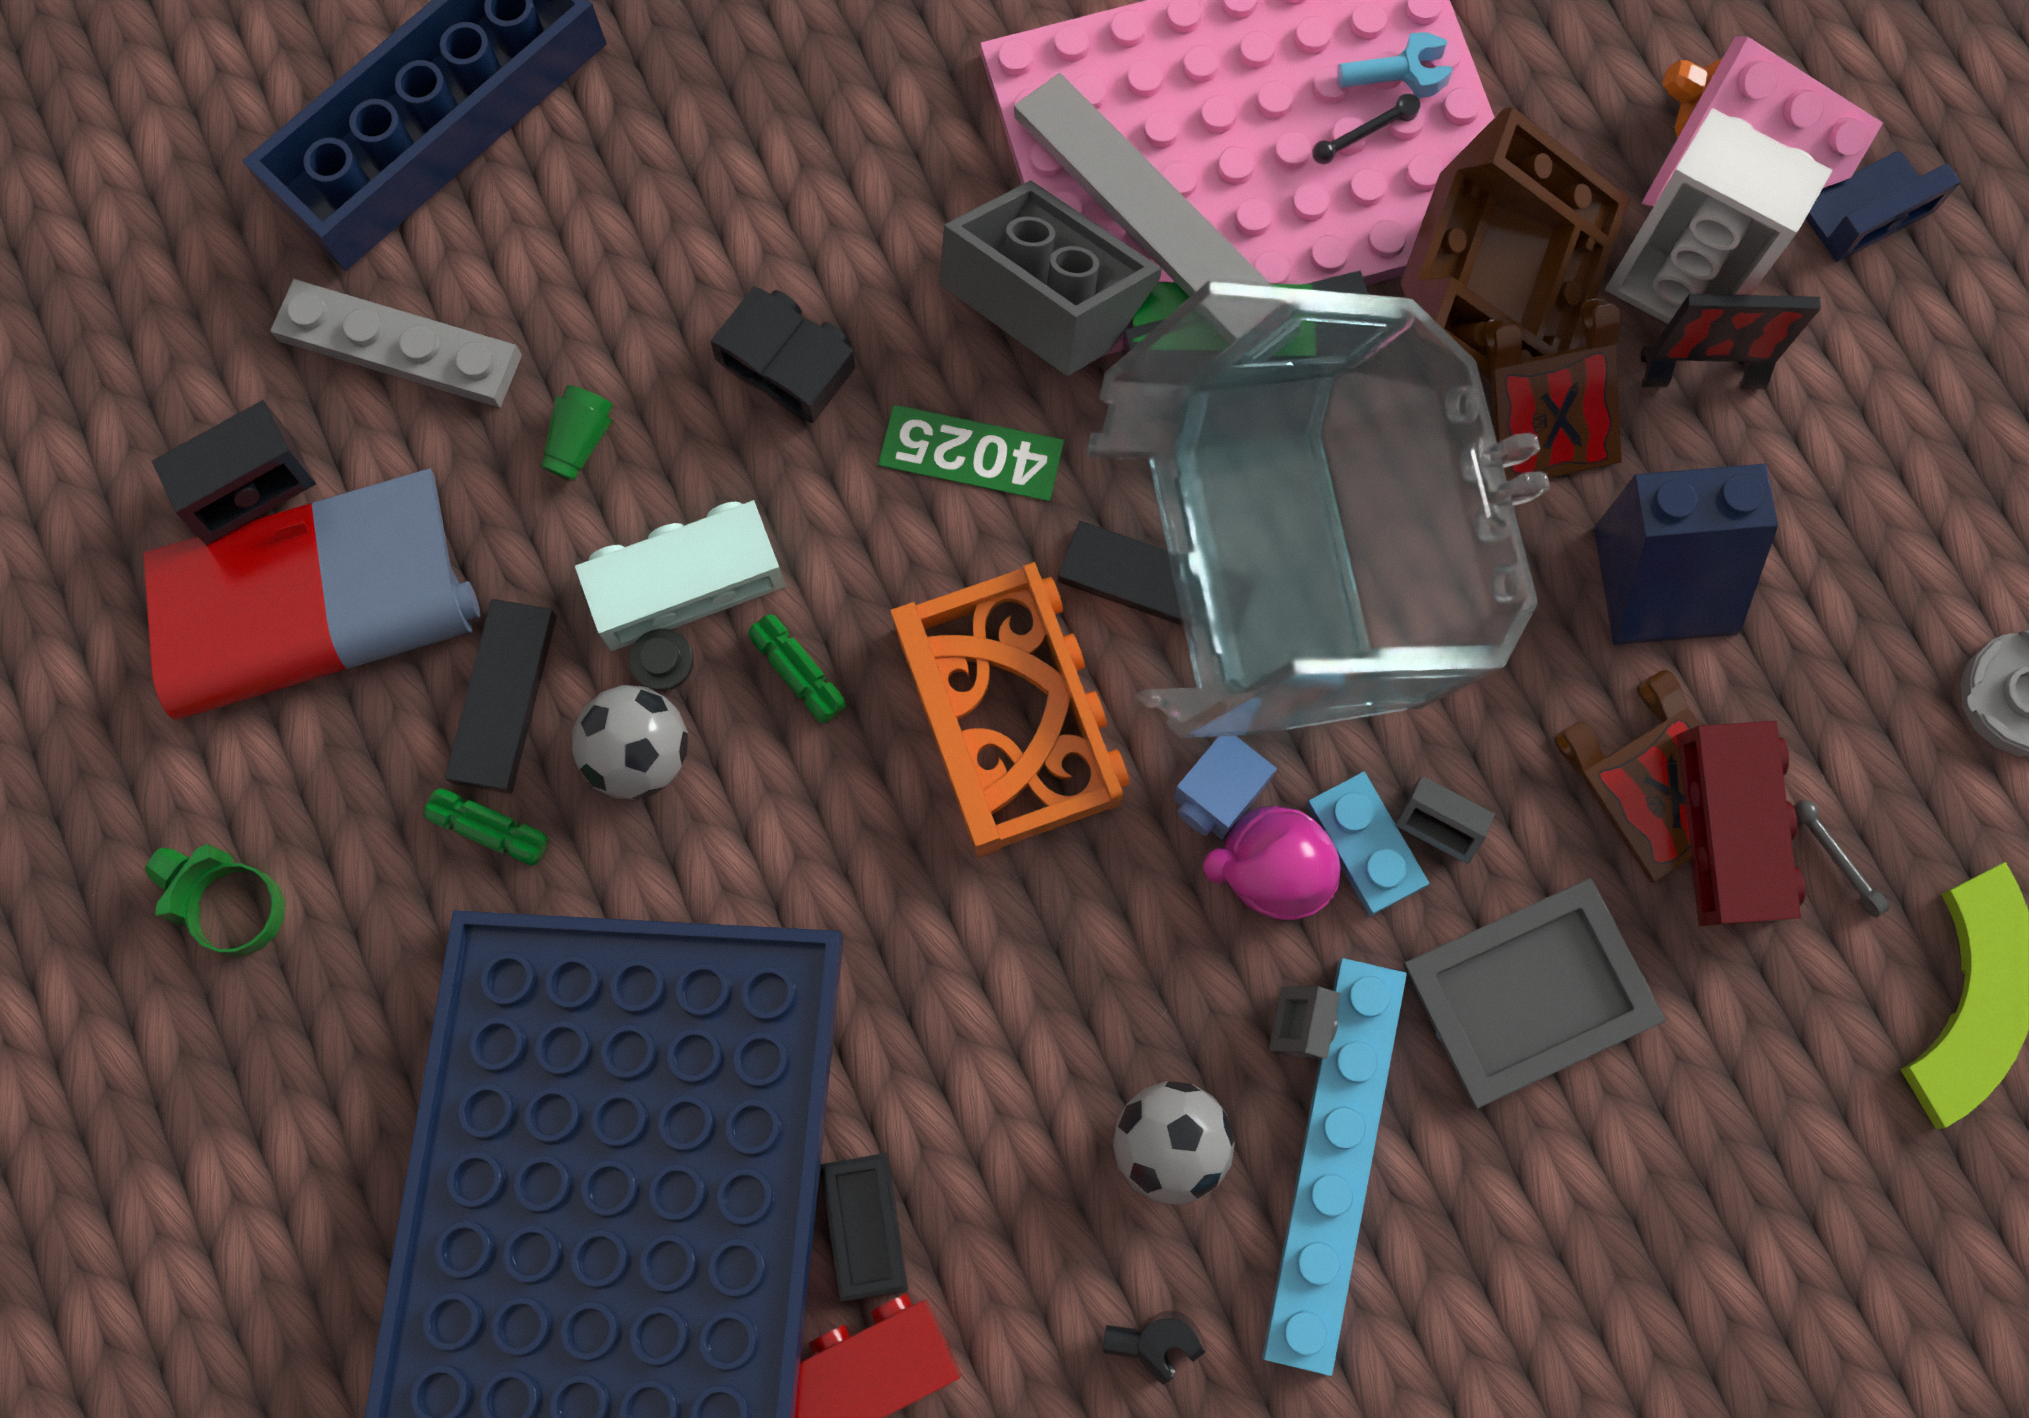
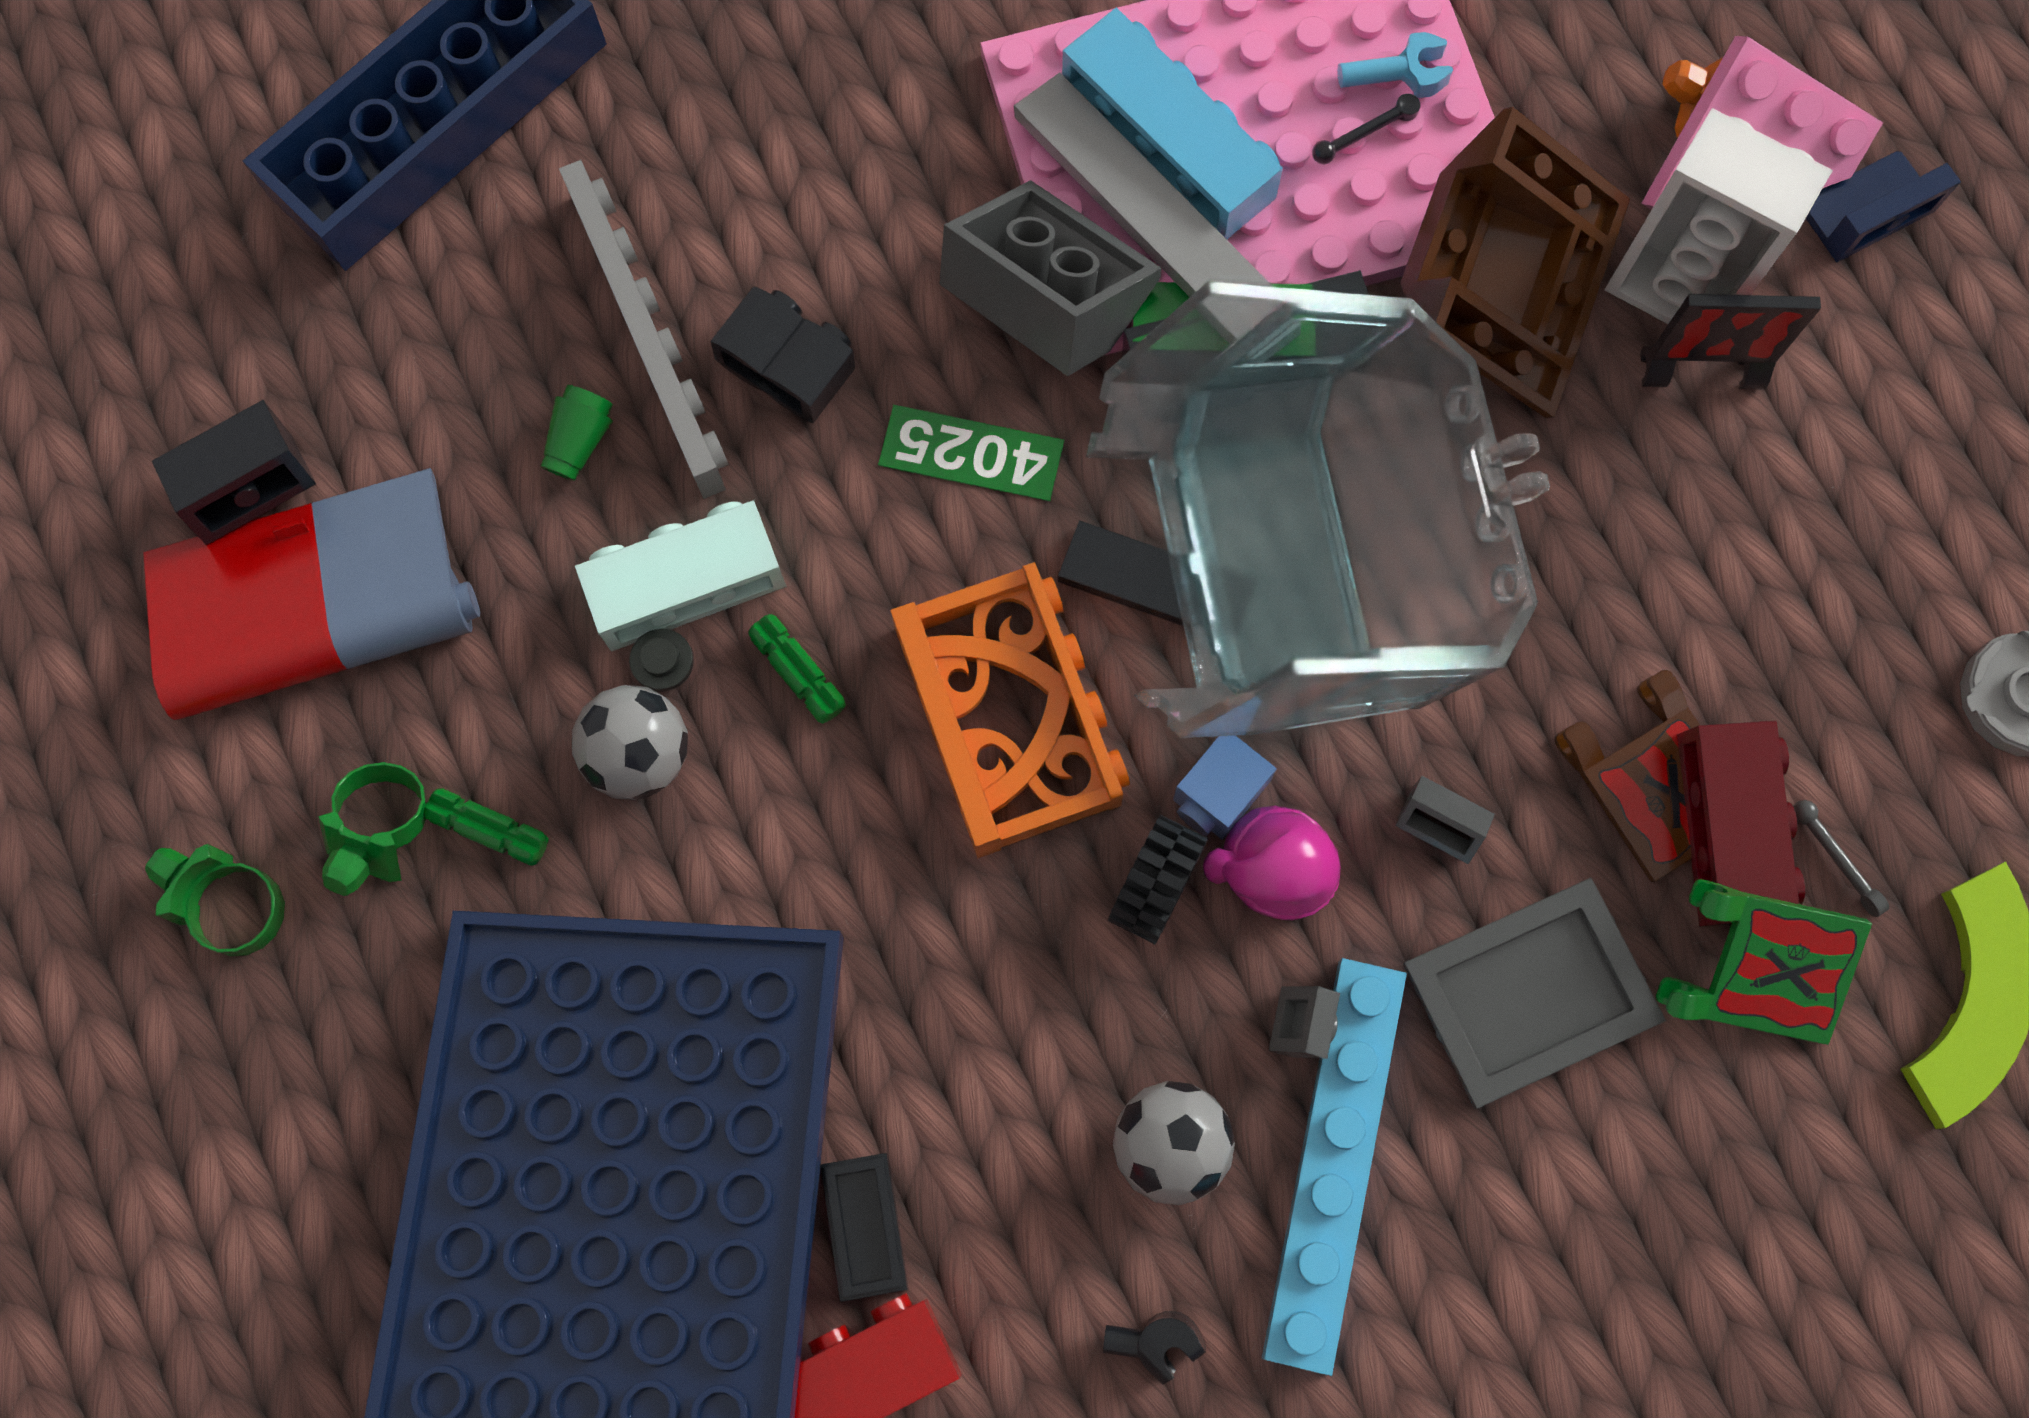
(357, 856): none -> green piece
(396, 343): light grey plate -> none
(501, 696): black tile -> none
(655, 348): none -> light grey plate
(1157, 879): none -> black tyre
(1173, 122): none -> medium azure brick
(1368, 844): medium azure plate -> none
(1559, 396): reddish brown flag -> none
(1685, 552): dark blue slope -> none
(1778, 969): none -> flag

